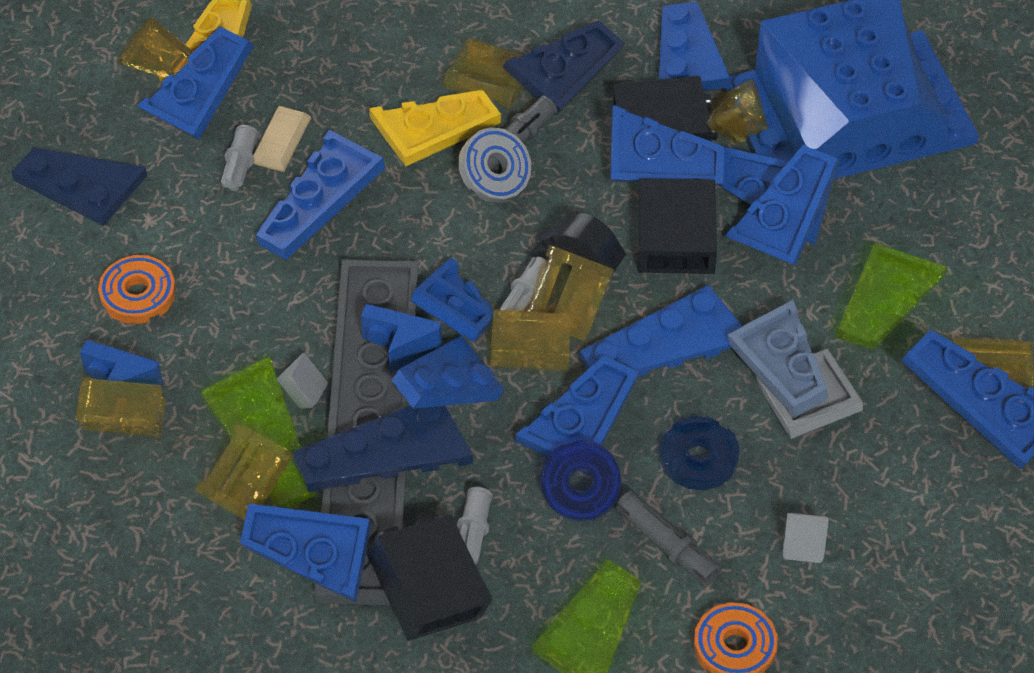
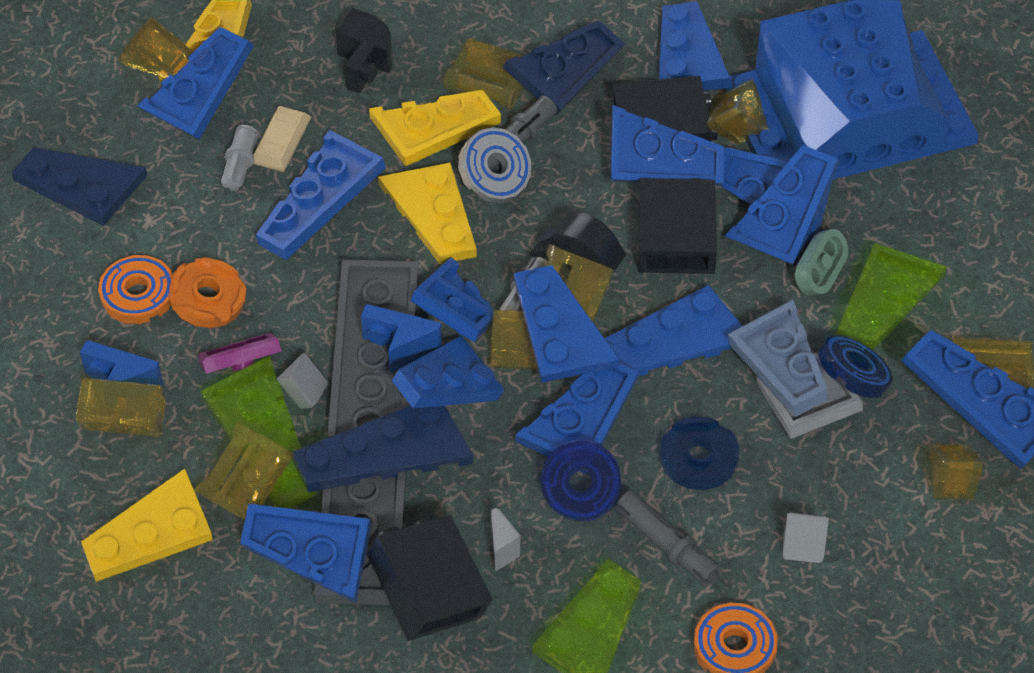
(149, 530): none -> yellow wing
(202, 310): none -> orange tile
(239, 354): none -> magenta plate
(367, 45): none -> black brick
(434, 209): none -> yellow wing
(474, 524): light grey axle -> none
(504, 540): none -> light grey slope
(559, 328): none -> blue wing
(821, 262): none -> sand green plate
(856, 364): none -> clear blue tile
(954, 471): none -> clear yellow slope

